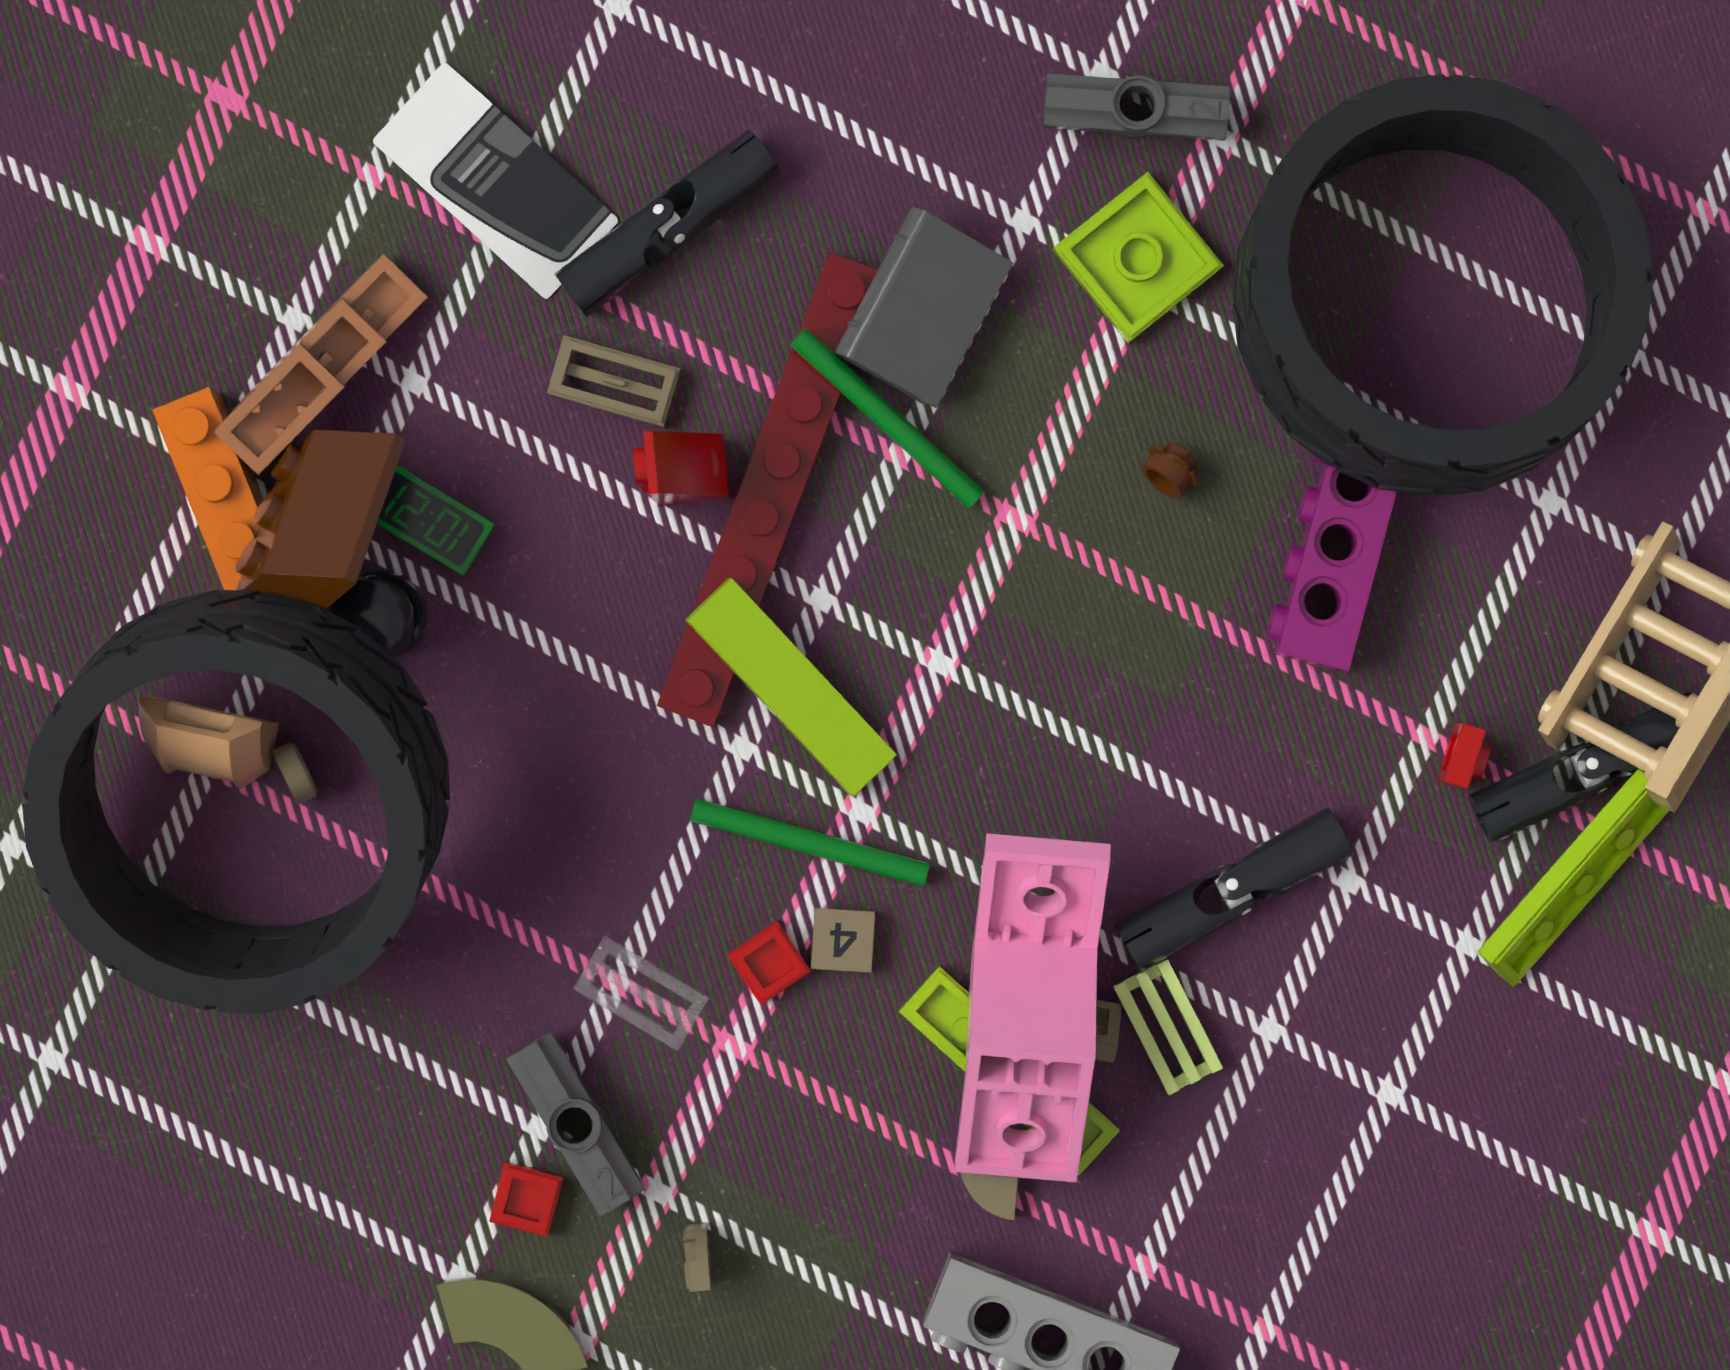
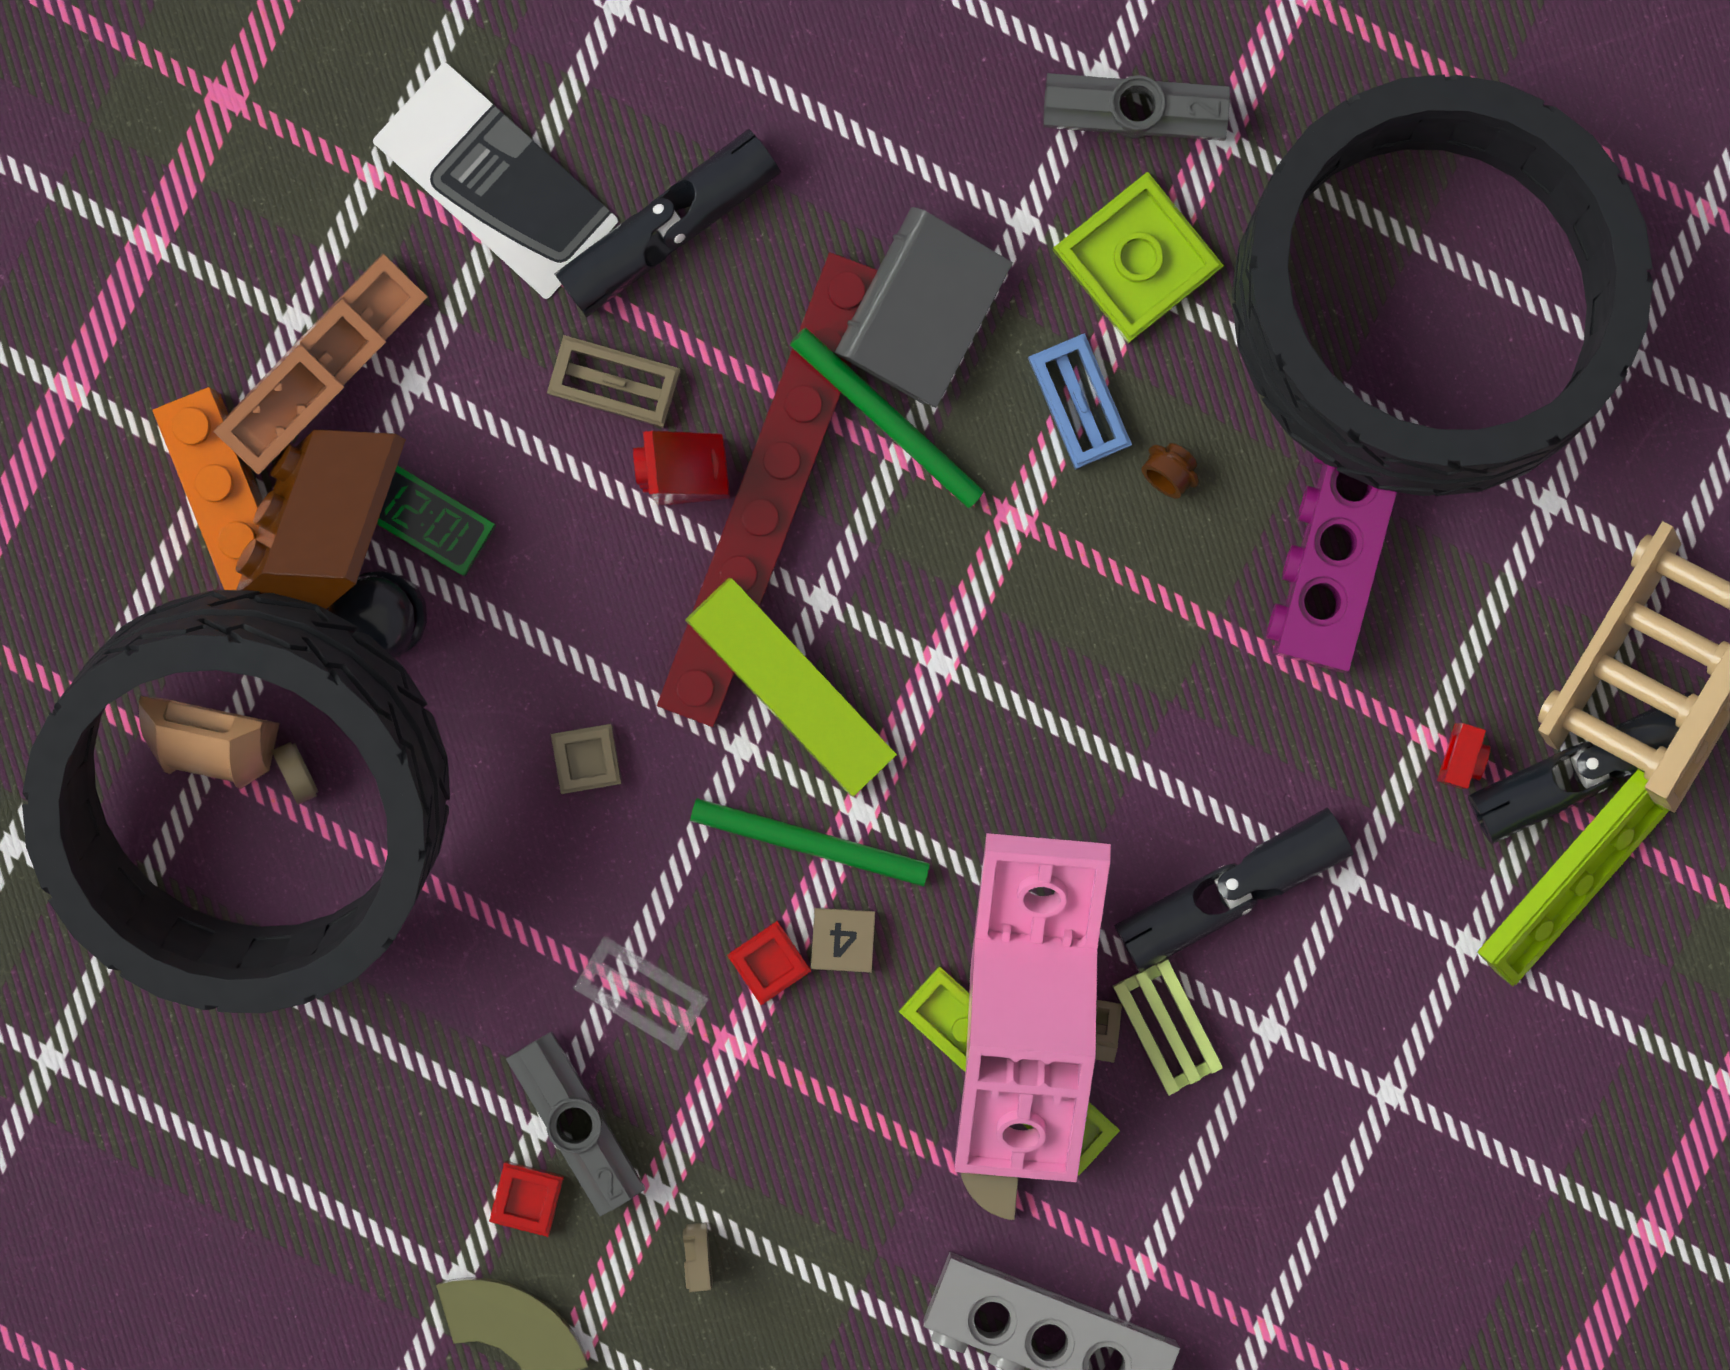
(586, 758): none -> dark tan tile
(1099, 448): none -> medium blue tile

